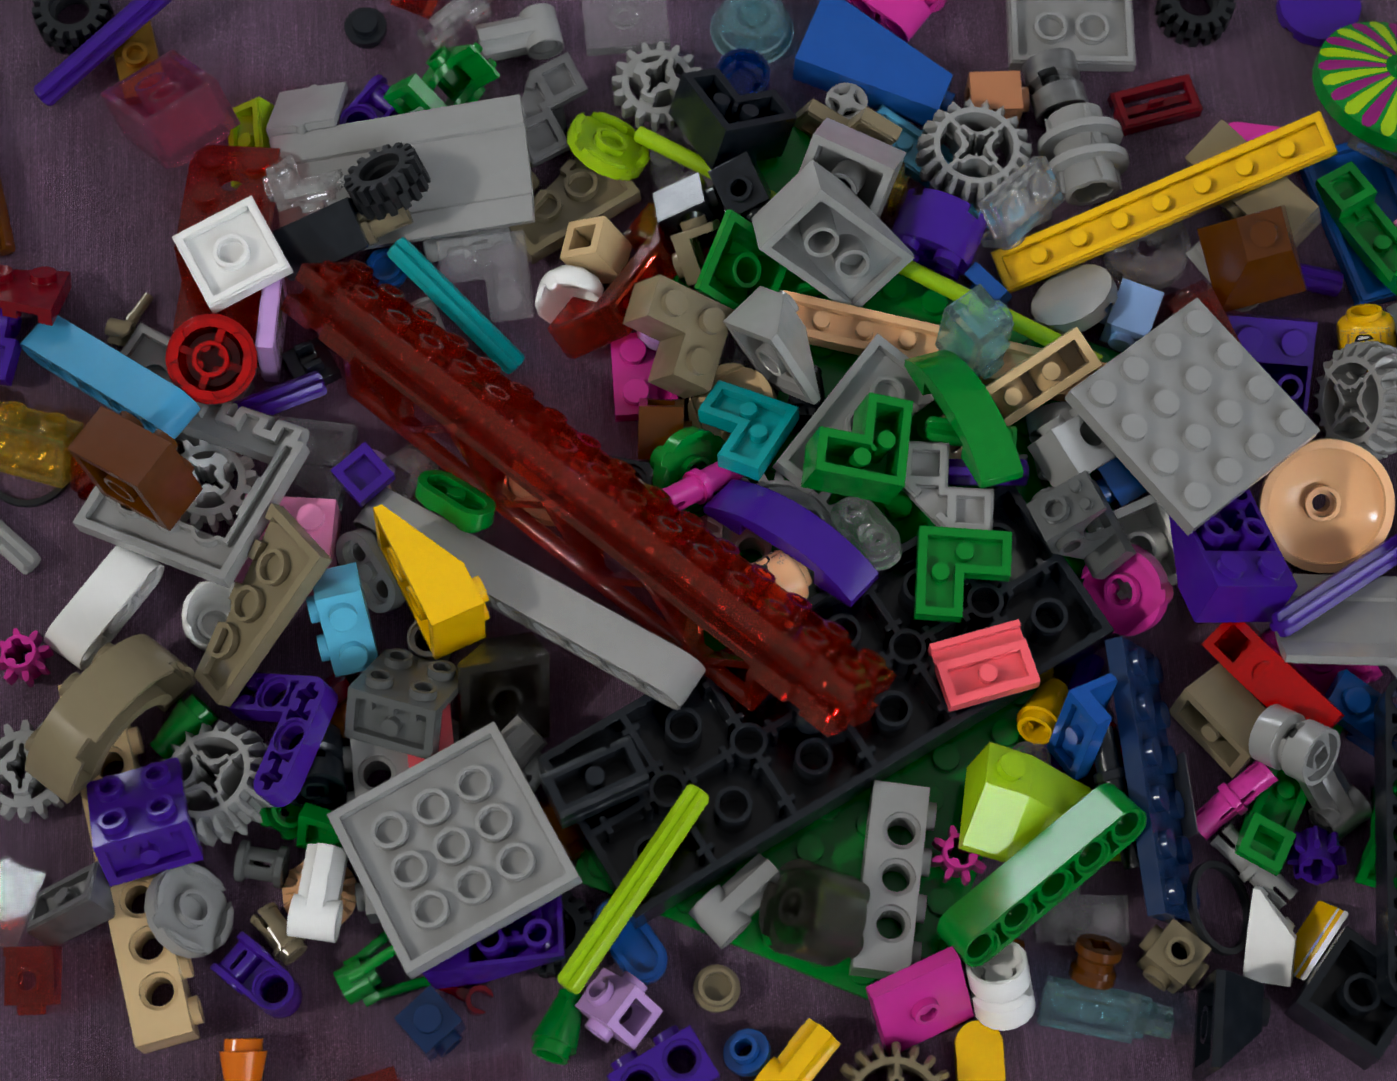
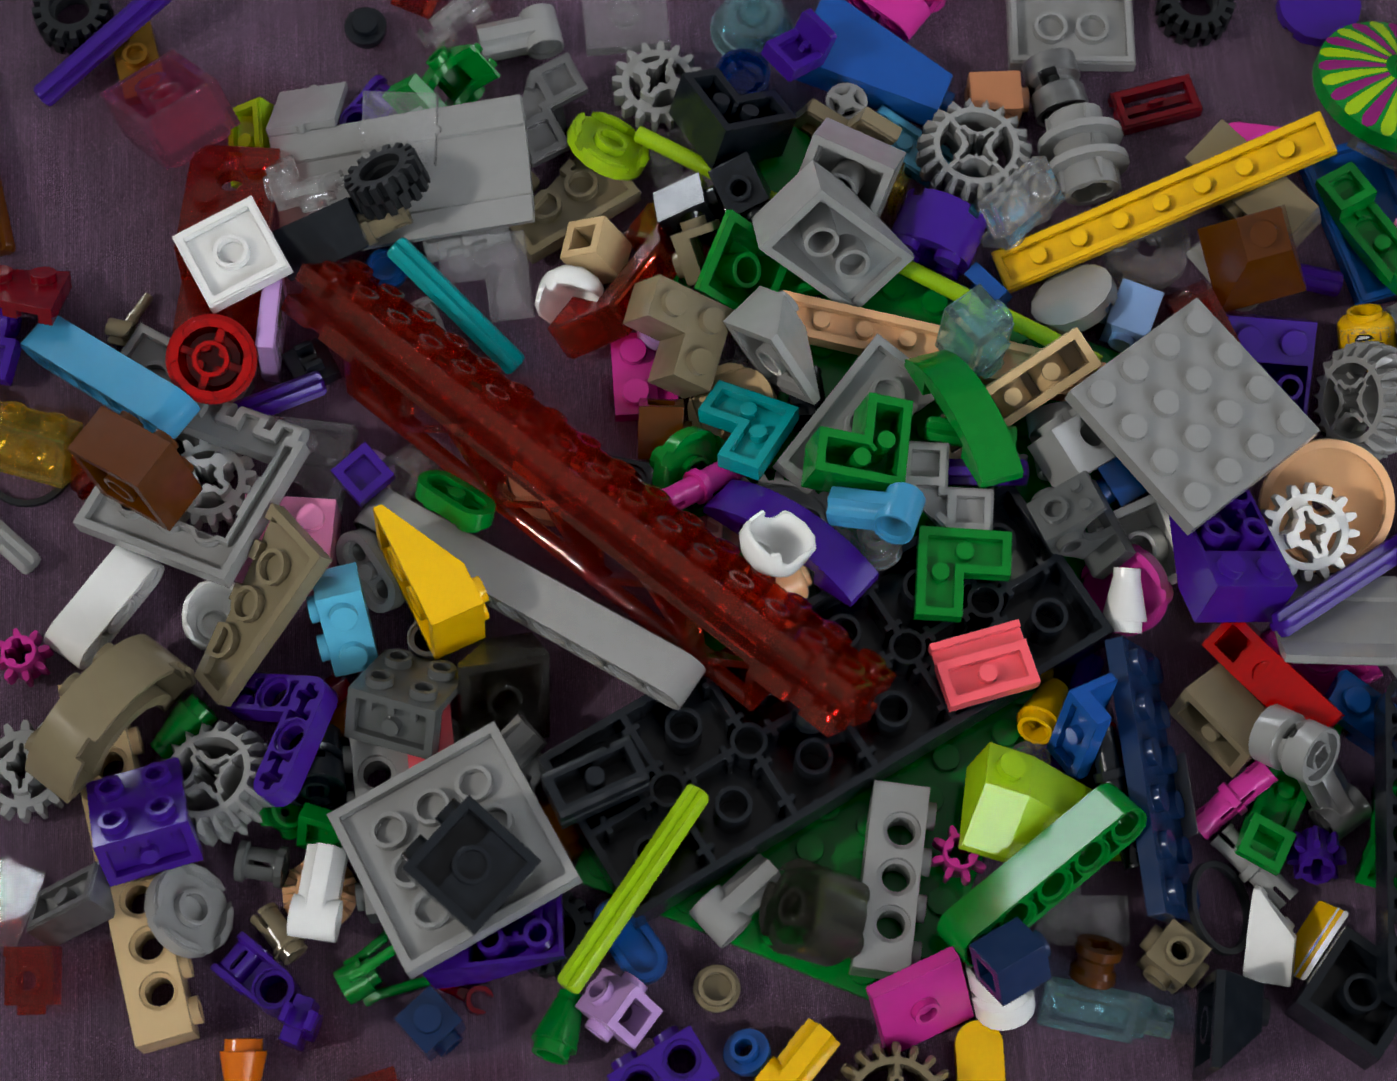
(300, 1022): none -> dark purple plate
(401, 118): none -> clear piece
(468, 863): none -> black plate
(776, 544): none -> white hair
(801, 47): none -> dark purple bracket
(888, 513): none -> dark azure piece
(1011, 961): none -> dark blue brick
(1125, 601): none -> white cone
(1299, 512): none -> white gear

